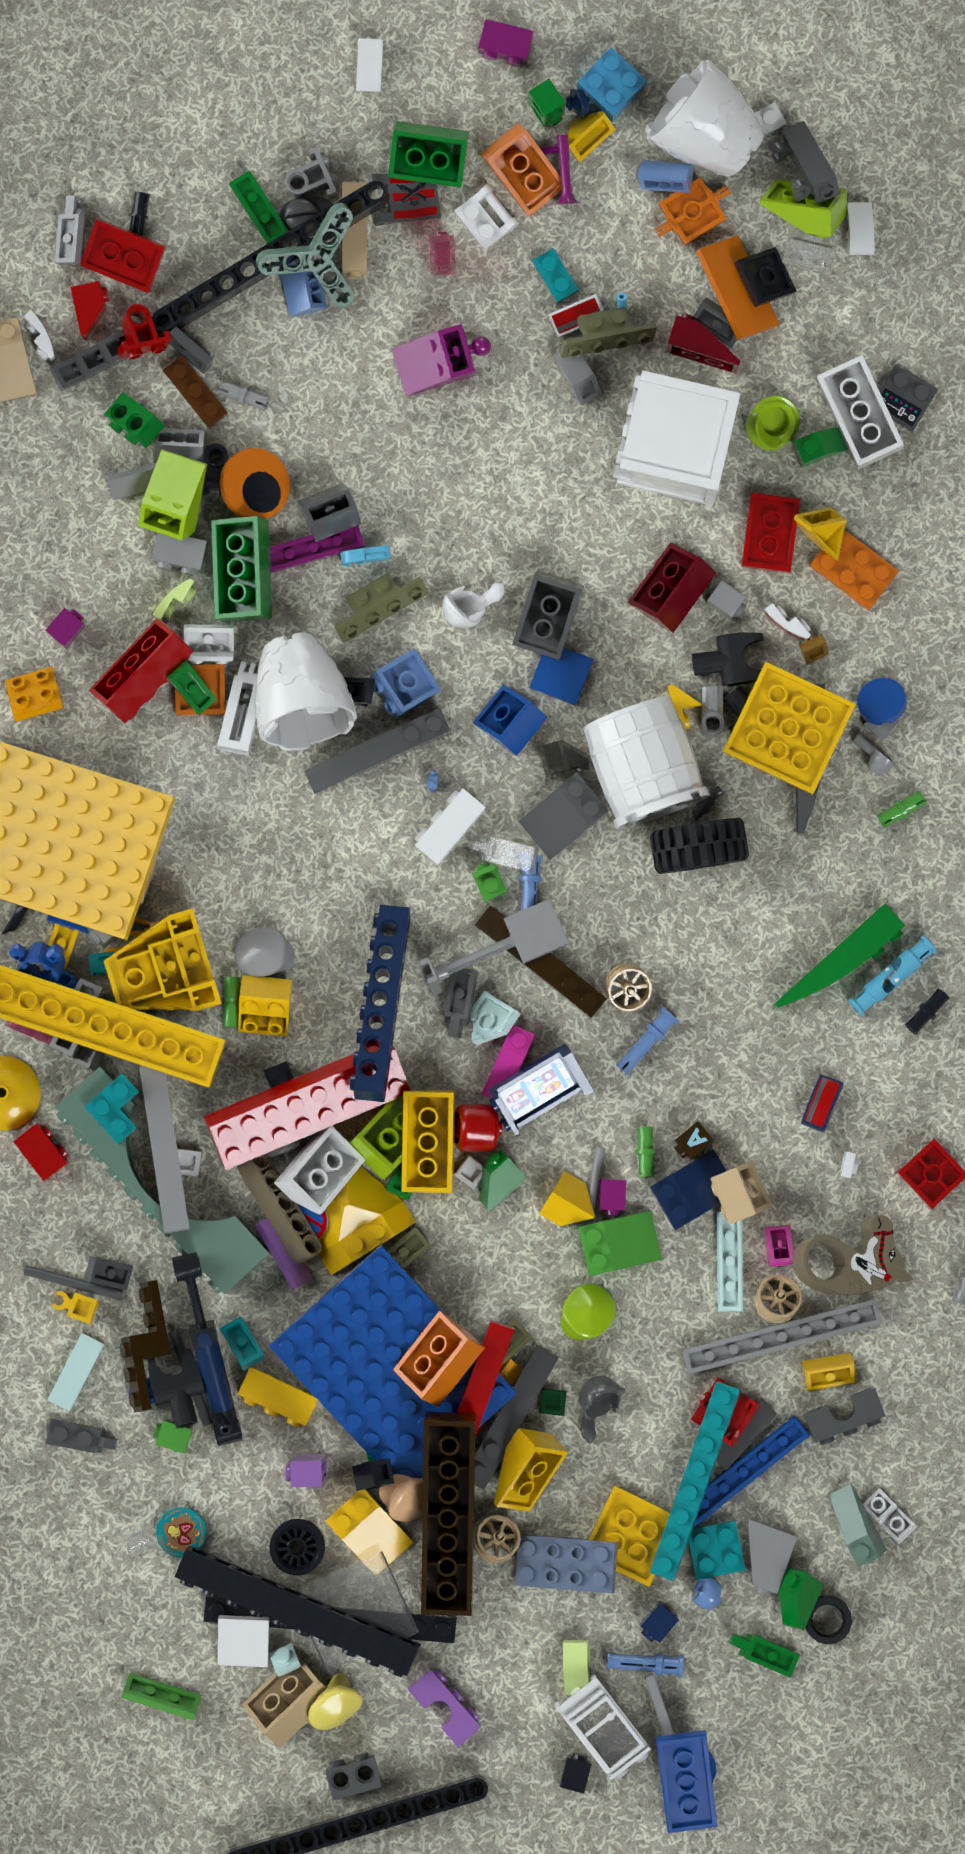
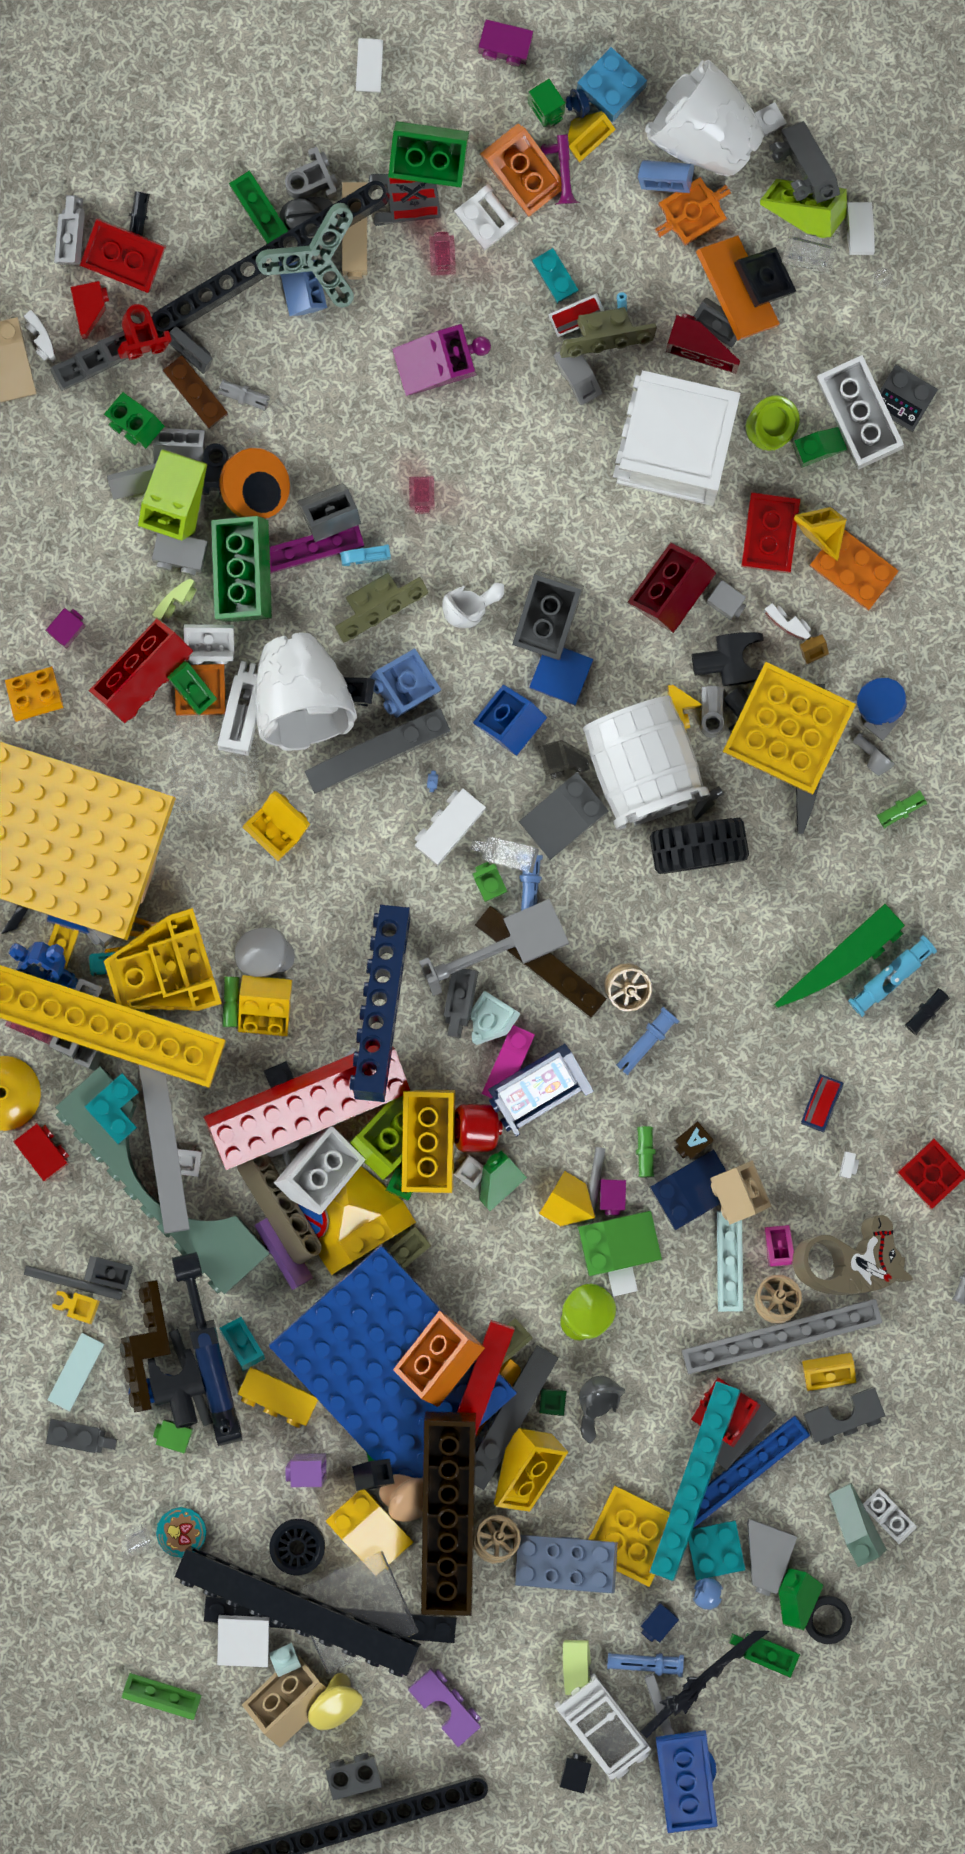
(277, 825): none -> yellow bracket
(421, 494): none -> clear pink brick
(622, 1281): none -> white tile
(694, 1685): none -> black sword

